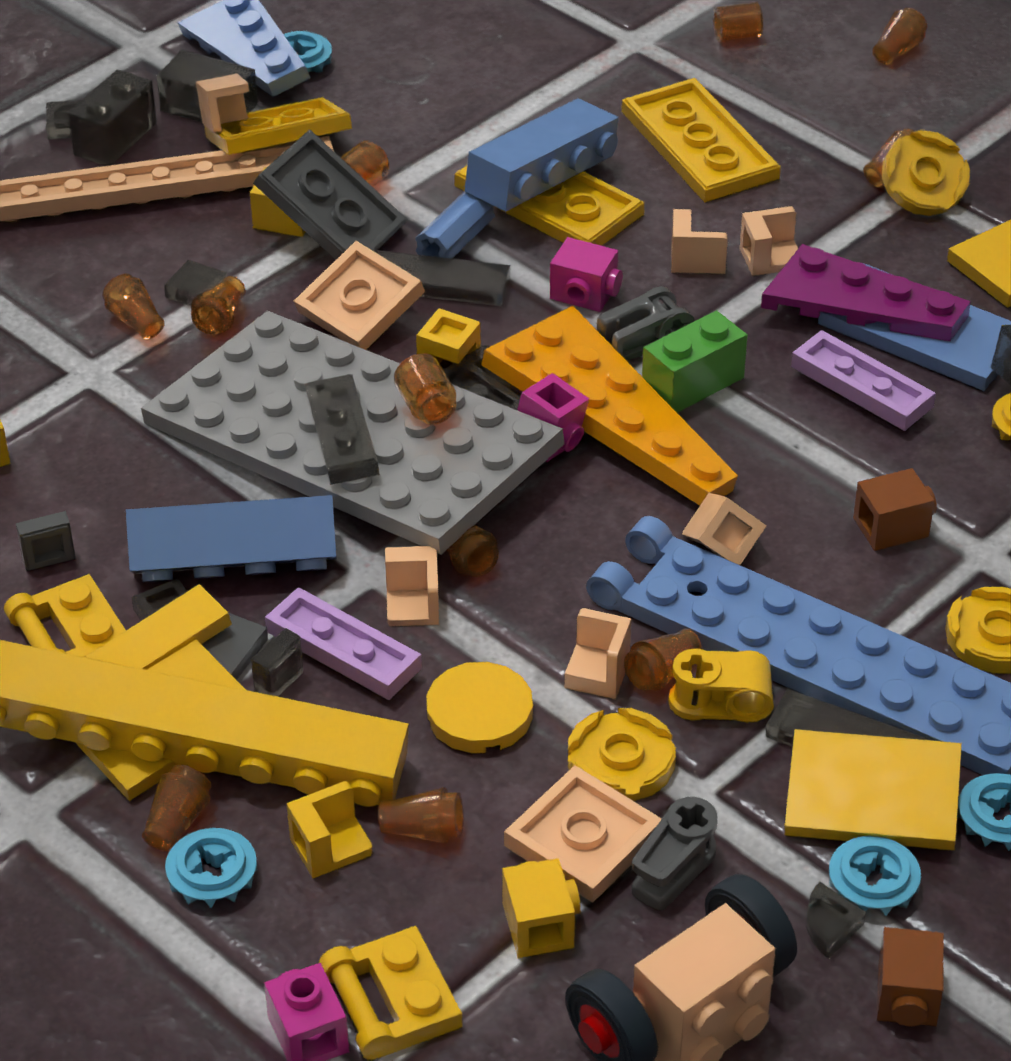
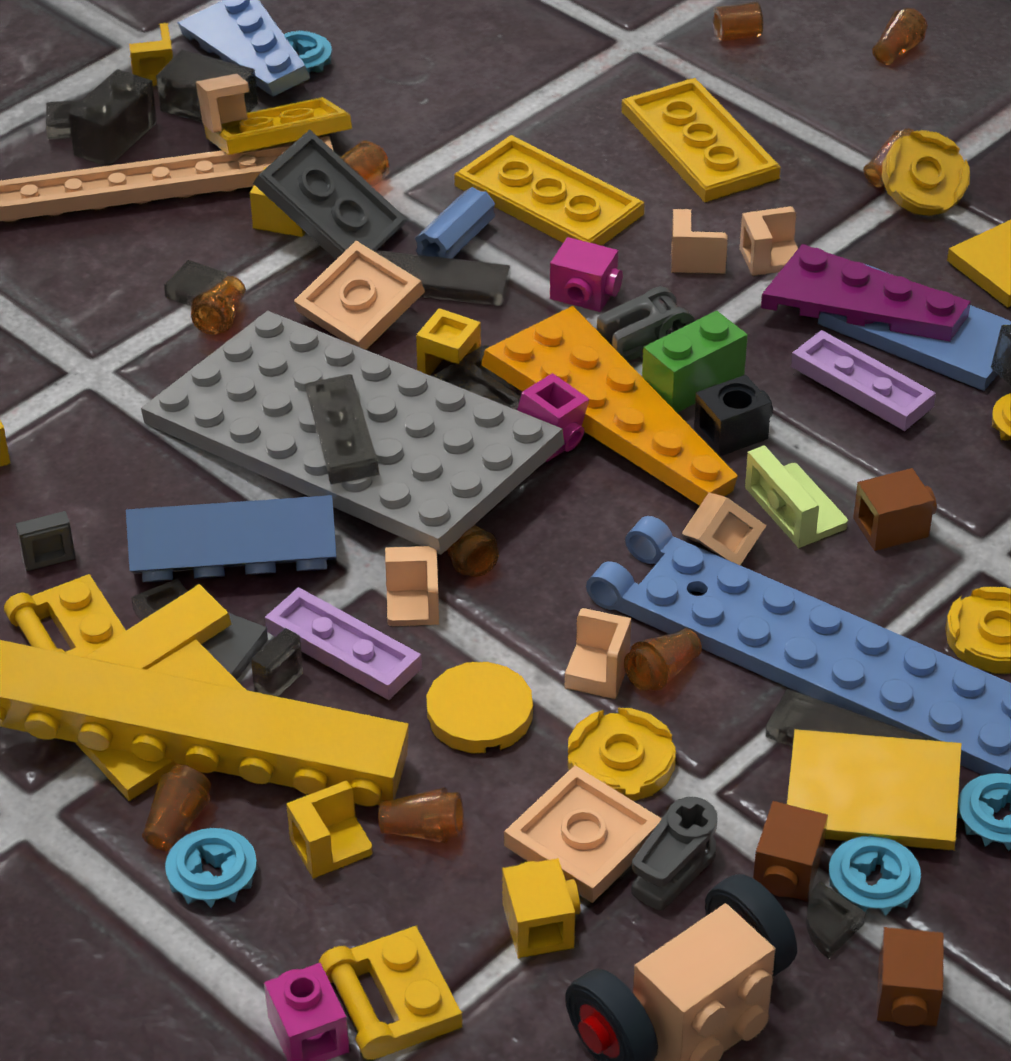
(131, 303): clear orange cone -> none
(151, 57): none -> yellow panel
(425, 388): clear orange brick -> none
(541, 154): medium blue brick -> none
(726, 685): yellow piece -> none
(732, 415): none -> black brick
(790, 850): none -> dark orange brick
(791, 498): none -> yellowish green panel

